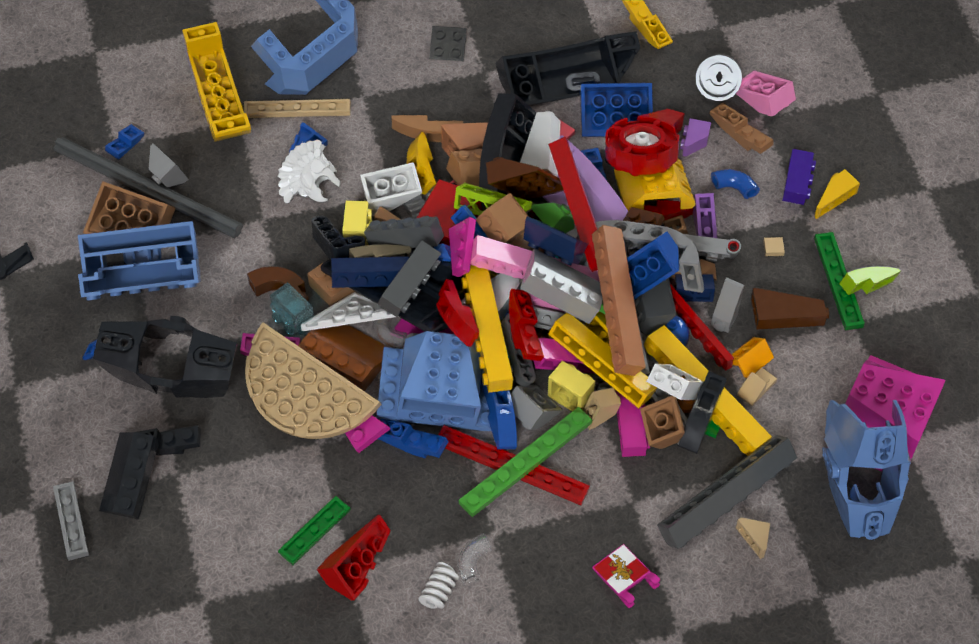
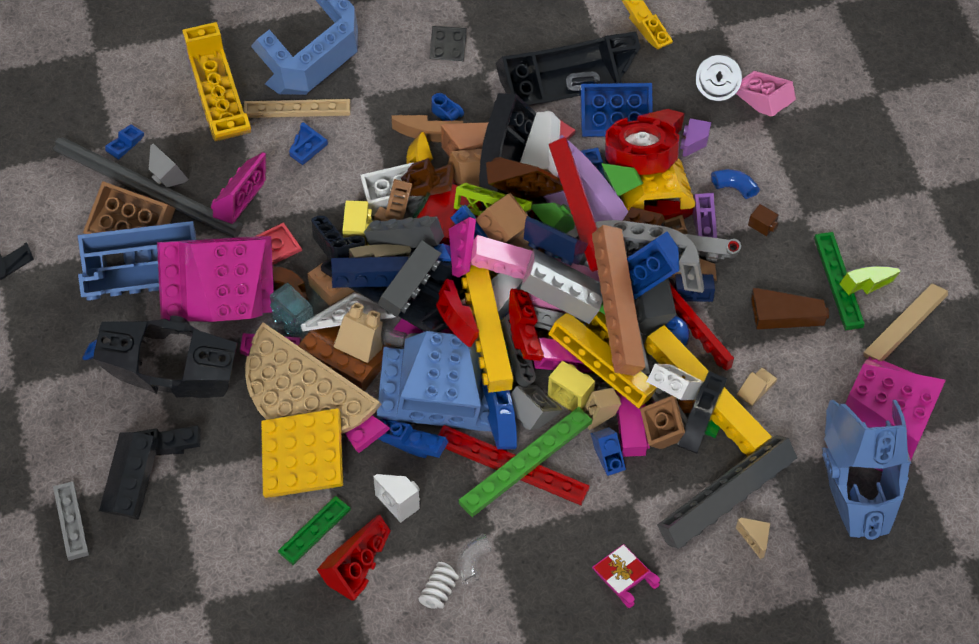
(215, 278): none -> dark pink wedge
(240, 189): none -> dark pink slope
(282, 242): none -> coral tile
(302, 453): none -> yellow plate
(304, 171): white piece -> none
(360, 333): none -> tan hips
(395, 210): none -> medium nougat slope
(397, 495): none -> white slope
(420, 206): none -> piece
(427, 179): none -> reddish brown slope
(445, 108): none -> blue piece
(608, 450): none -> blue slope
(621, 178): none -> bright green slope
(727, 305): light grey slope -> none
(738, 128): medium nougat slope -> none
(752, 356): light orange panel -> none
(763, 220): none -> reddish brown brick
(774, 246): tan tile -> none
(799, 177): dark purple brick -> none
(839, 189): yellow slope -> none
(906, 323): none -> tan tile

